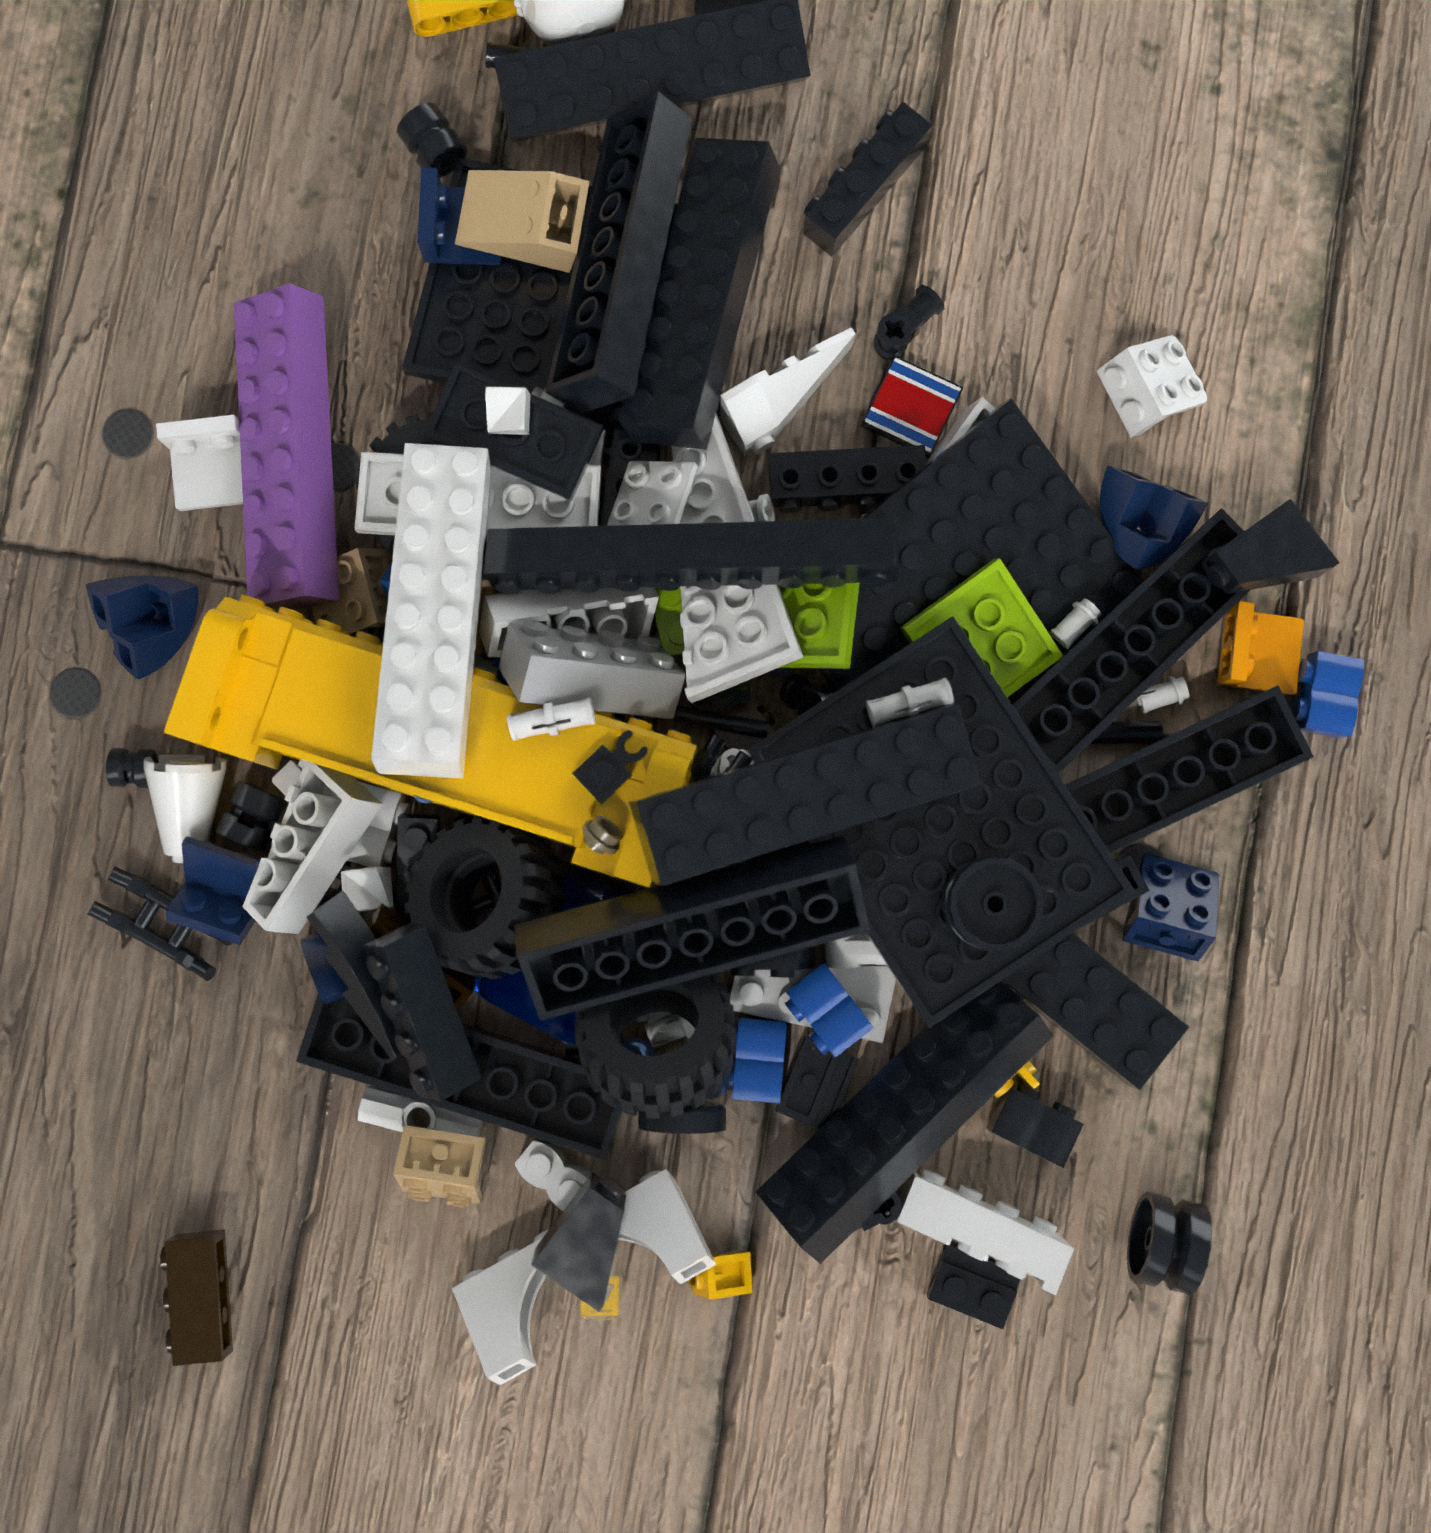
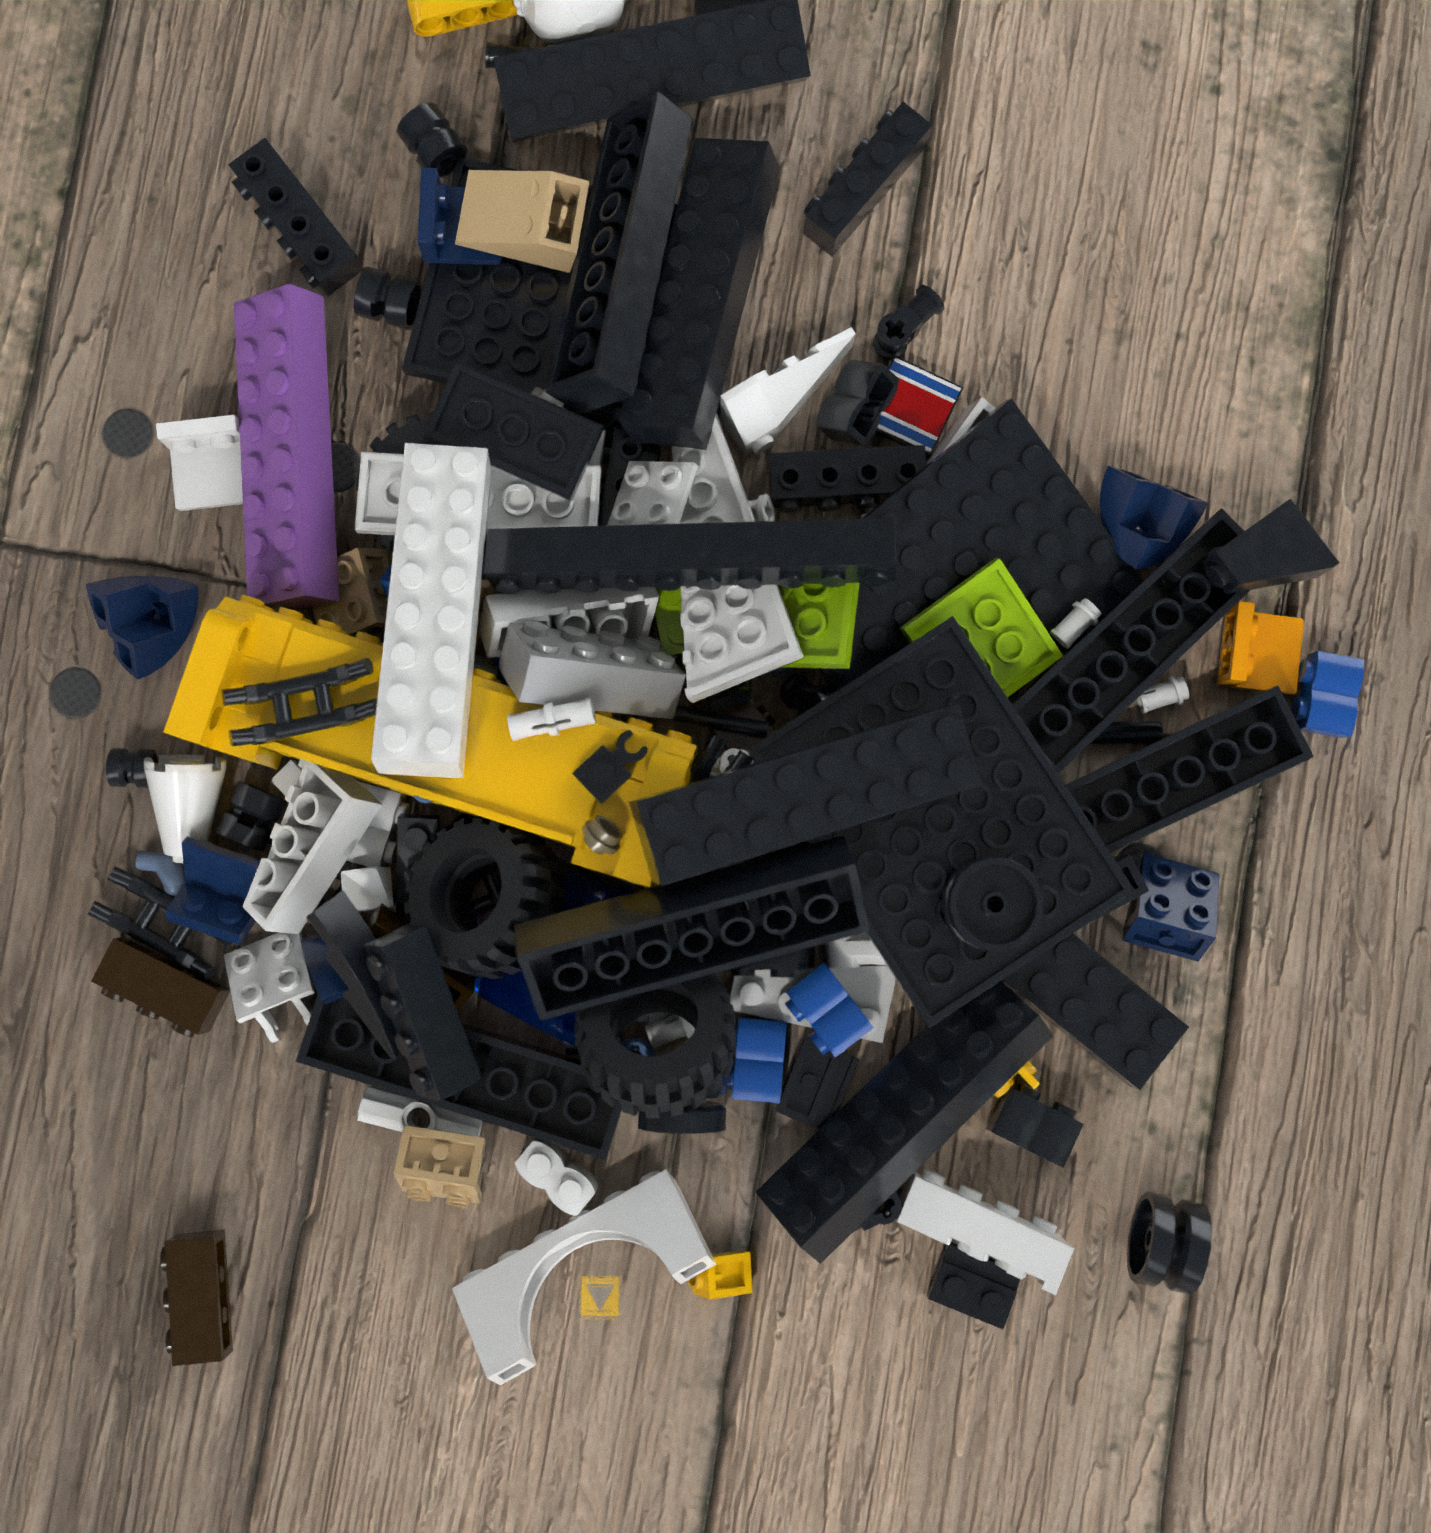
(159, 987): none -> dark brown brick
(169, 872): none -> sand blue arm
(268, 976): none -> white plate
(279, 692): none -> black piece
(295, 216): none -> black brick
(385, 297): none -> black wheel
(507, 410): white slope -> none
(584, 1240): black slope -> none
(857, 402): none -> black brick
(909, 701): white pin -> none
(1151, 383): white bracket -> none

